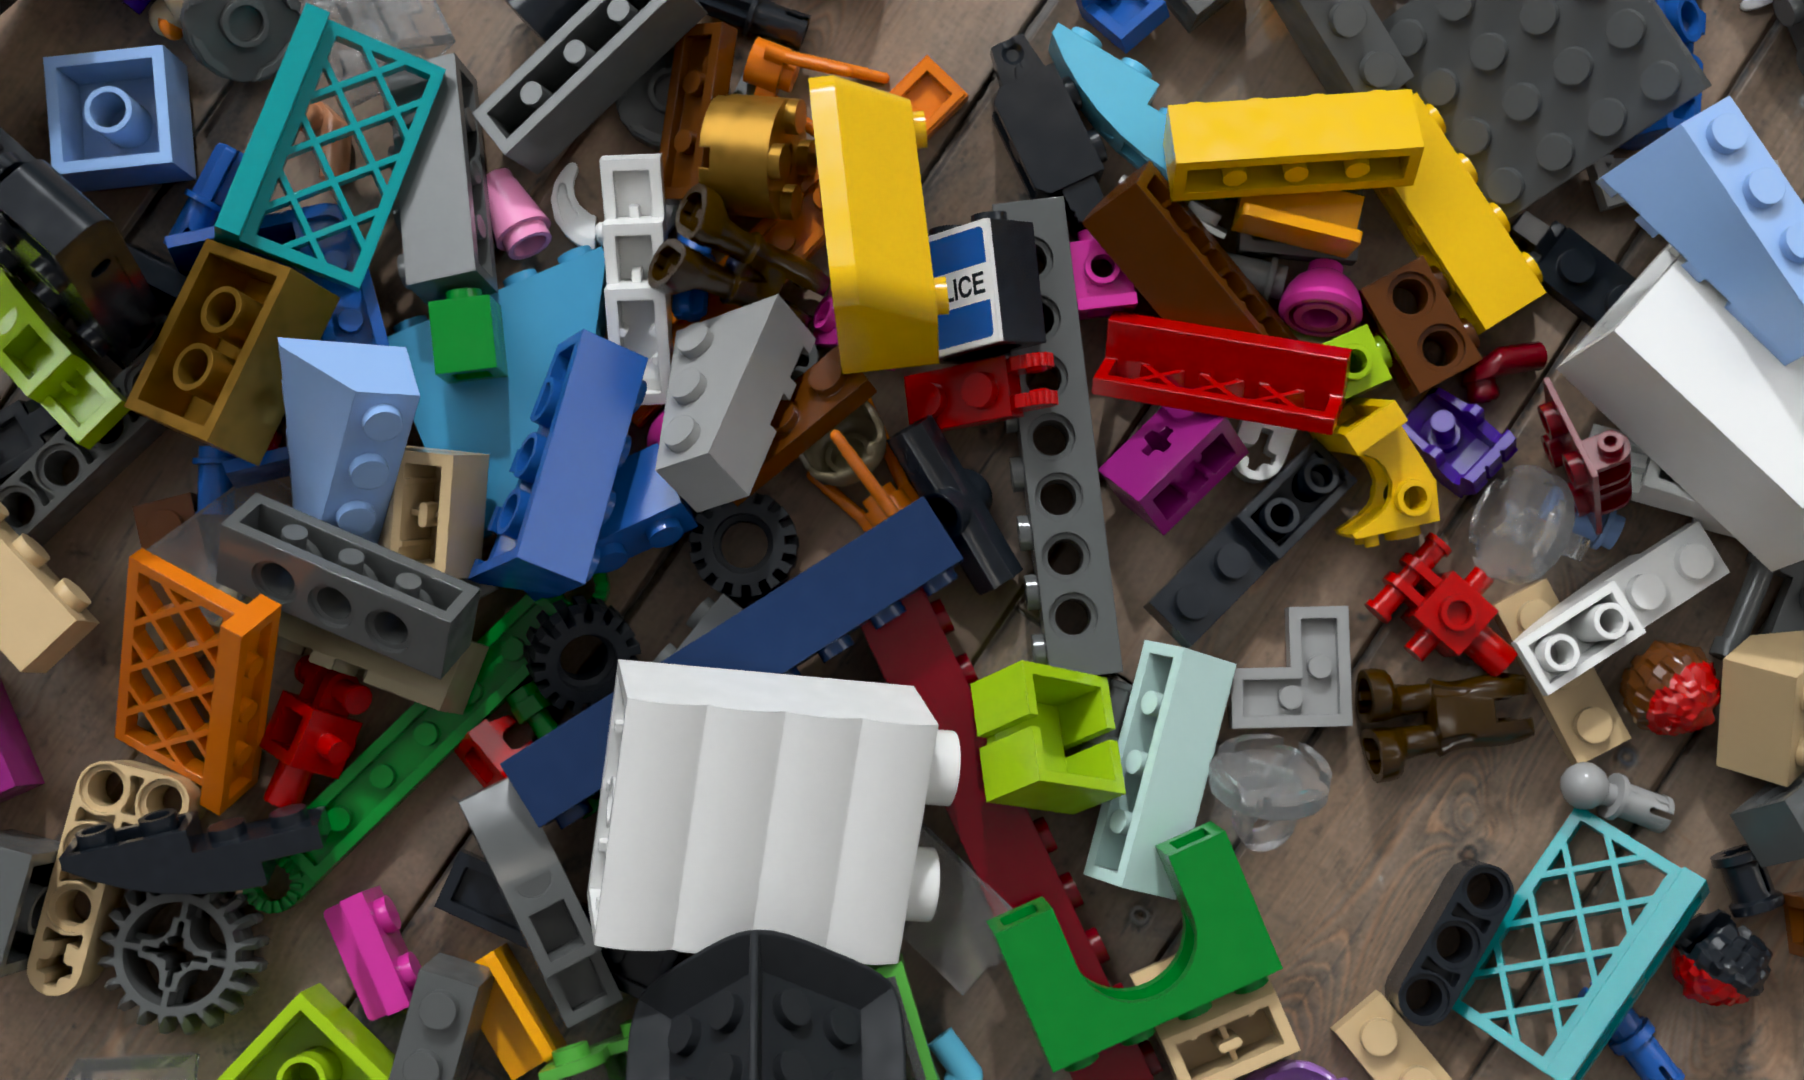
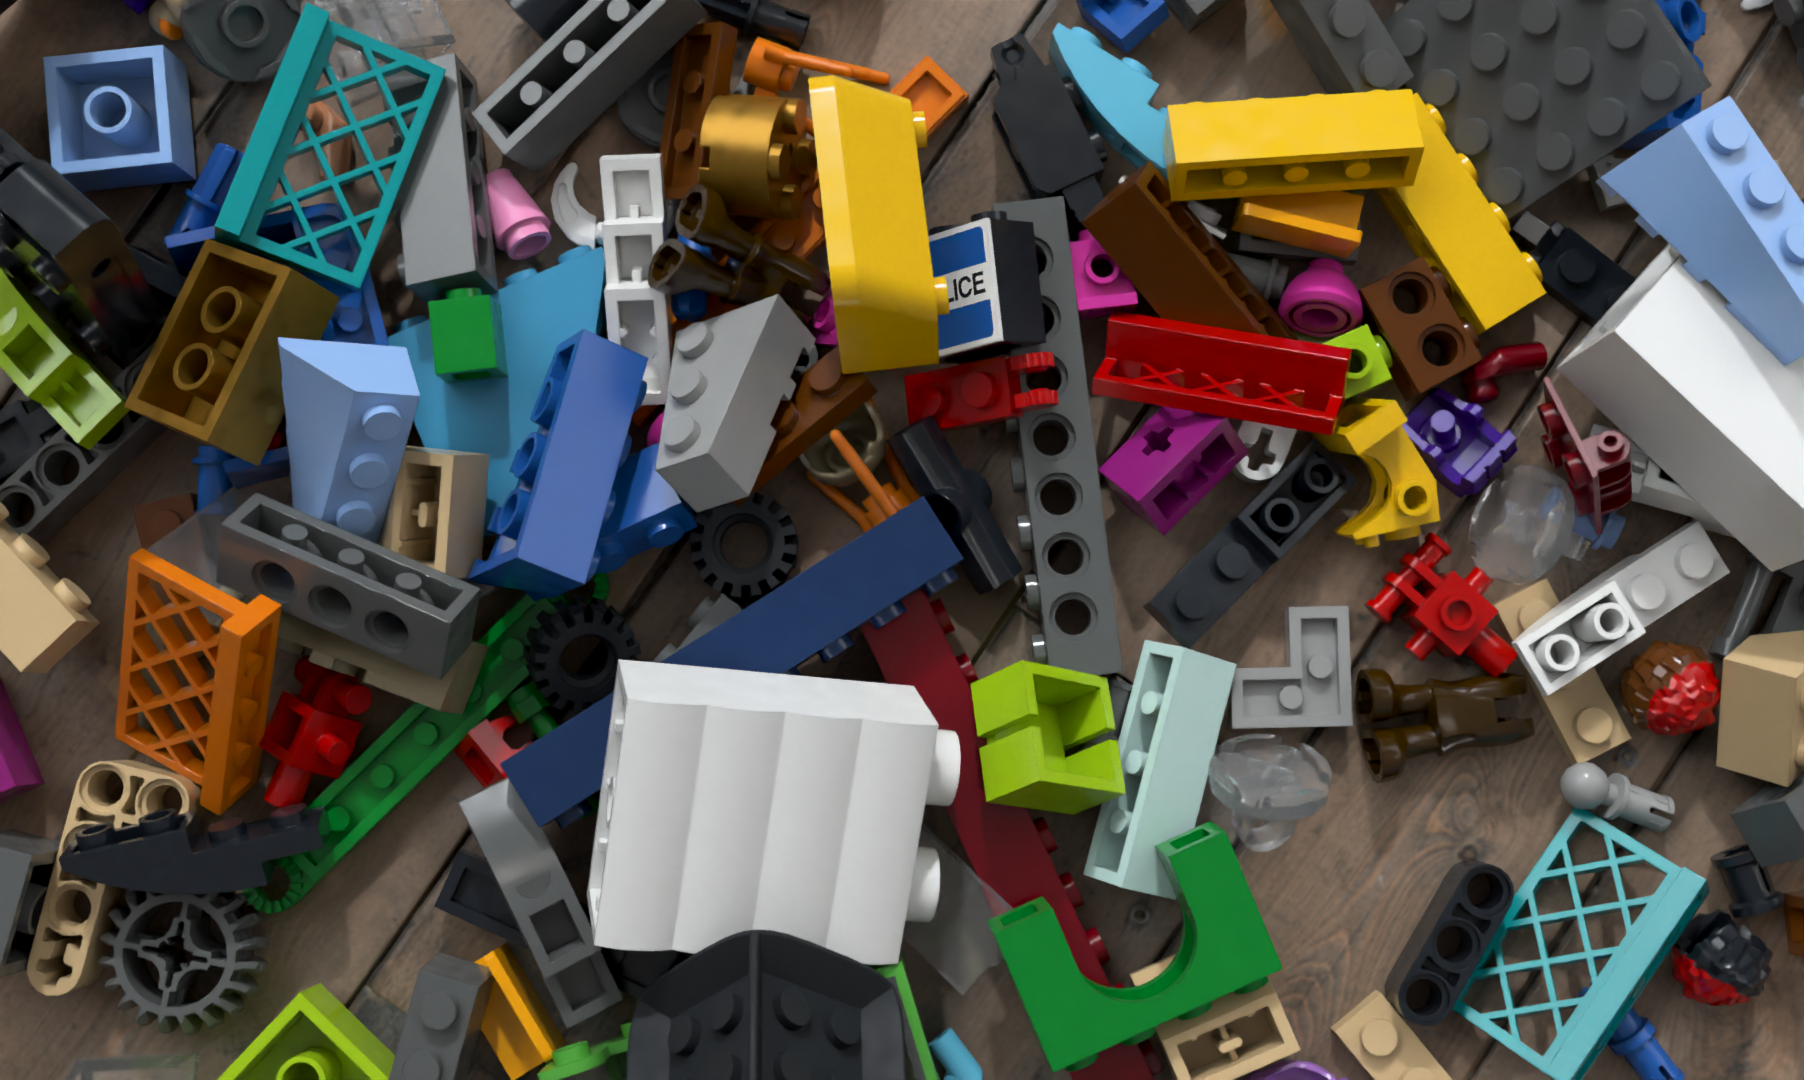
(374, 951): dark pink bracket -> none

